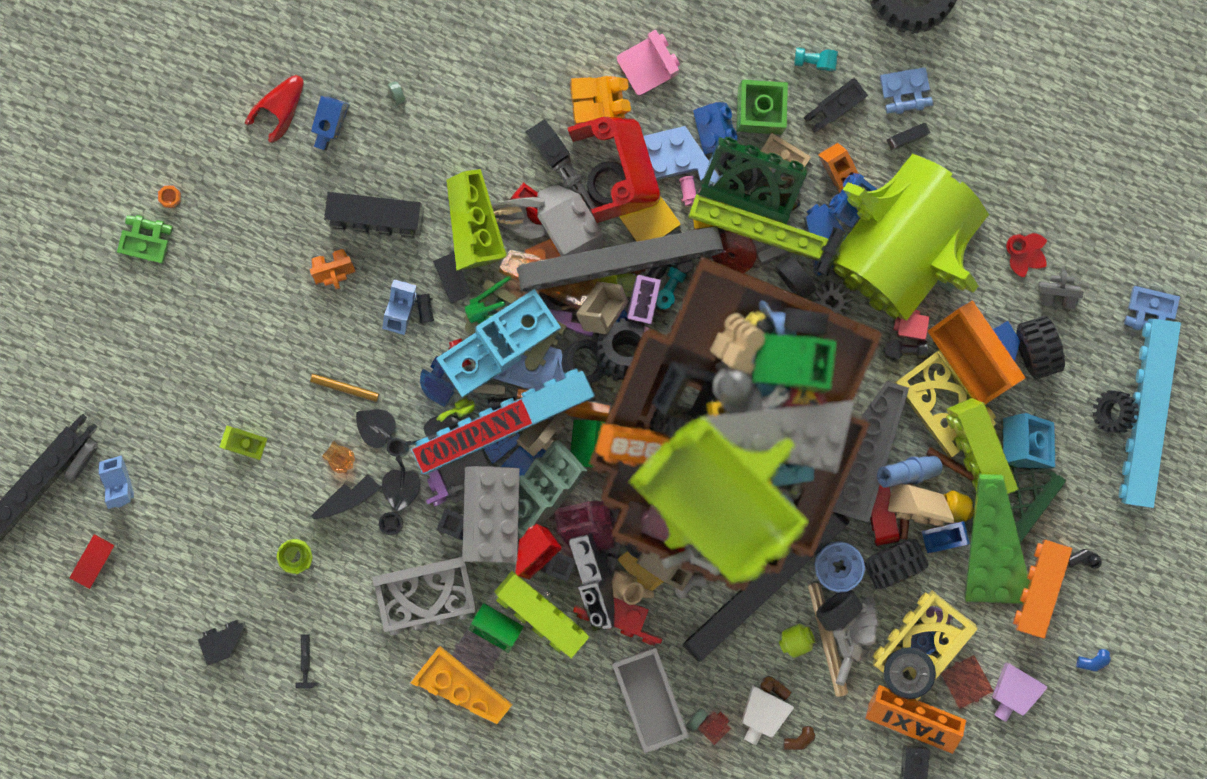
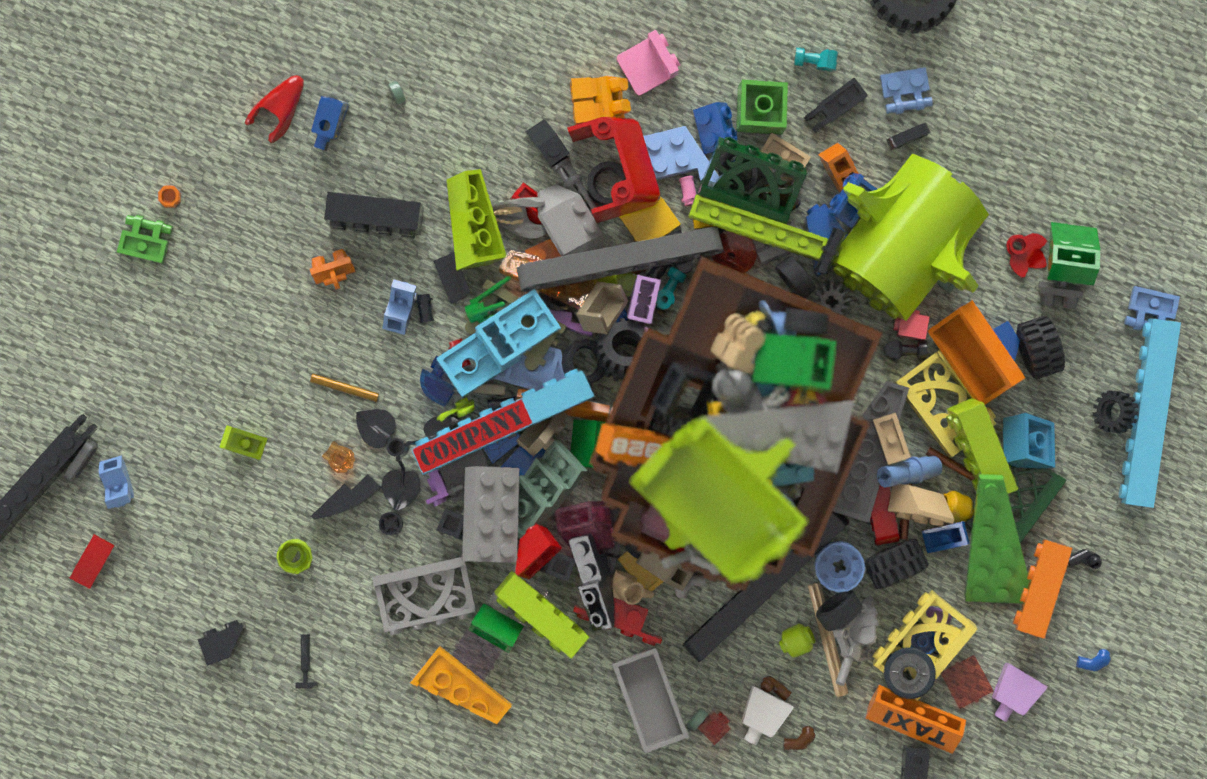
(891, 438): none -> tan plate
(1073, 254): none -> green slope

